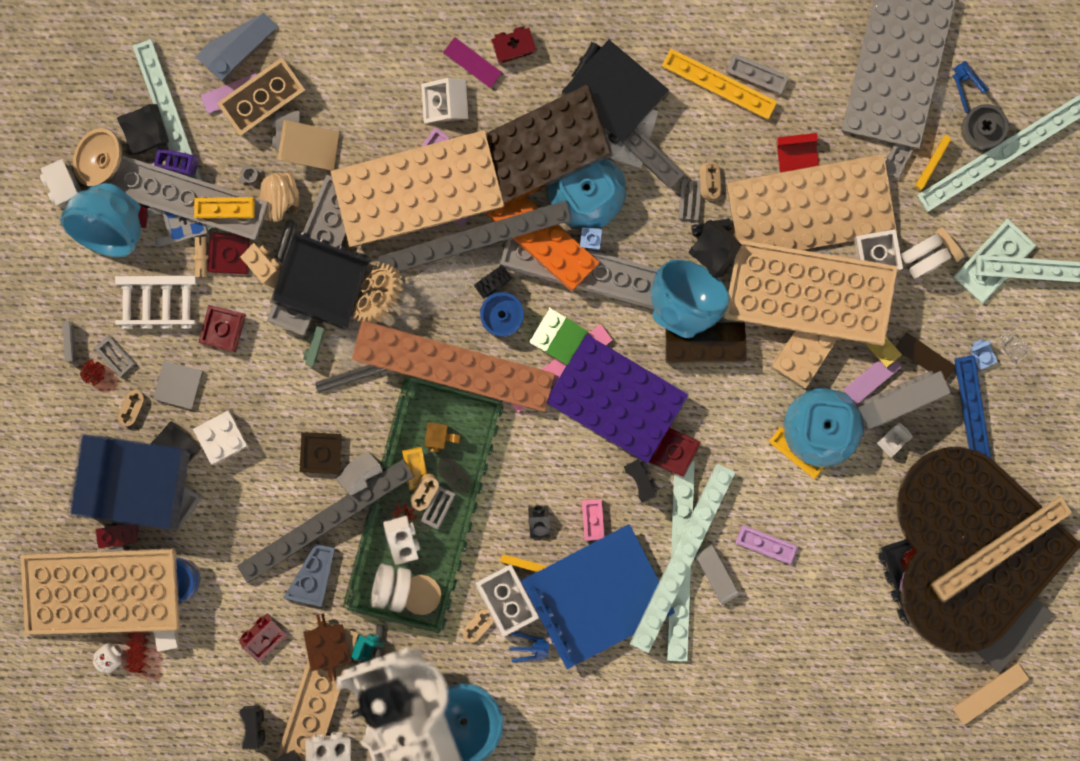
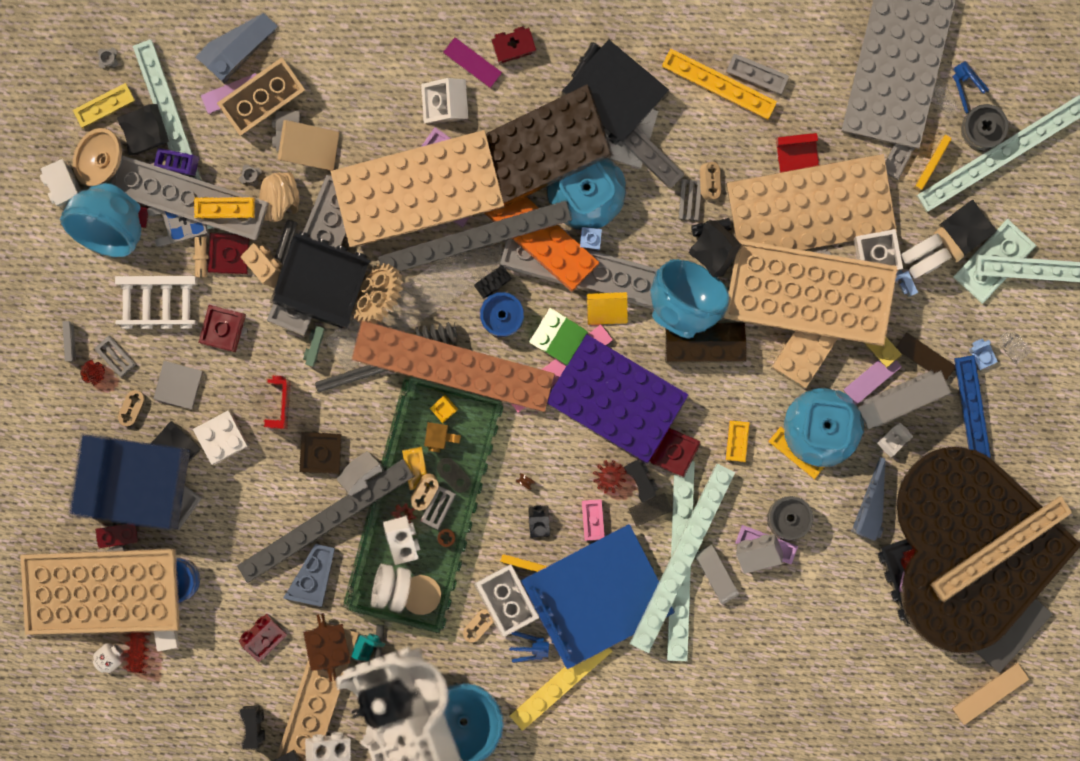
(103, 53): none -> light grey plate
(104, 105): none -> light yellow plate
(283, 422): none -> red panel
(441, 334): none -> dark grey piece
(443, 408): none -> yellow tile
(451, 534): none -> reddish brown bush
(525, 481): none -> reddish brown bush
(554, 689): none -> light yellow plate
(604, 480): none -> clear red gear
(607, 308): none -> yellow tile
(650, 509): none -> clear smoke plate
(737, 441): none -> yellow plate
(759, 553): none -> light grey brick
(778, 520): none -> dark grey wheel
(870, 514): none -> sand blue wedge
(907, 285): none -> light blue bracket
(968, 227): none -> black brick

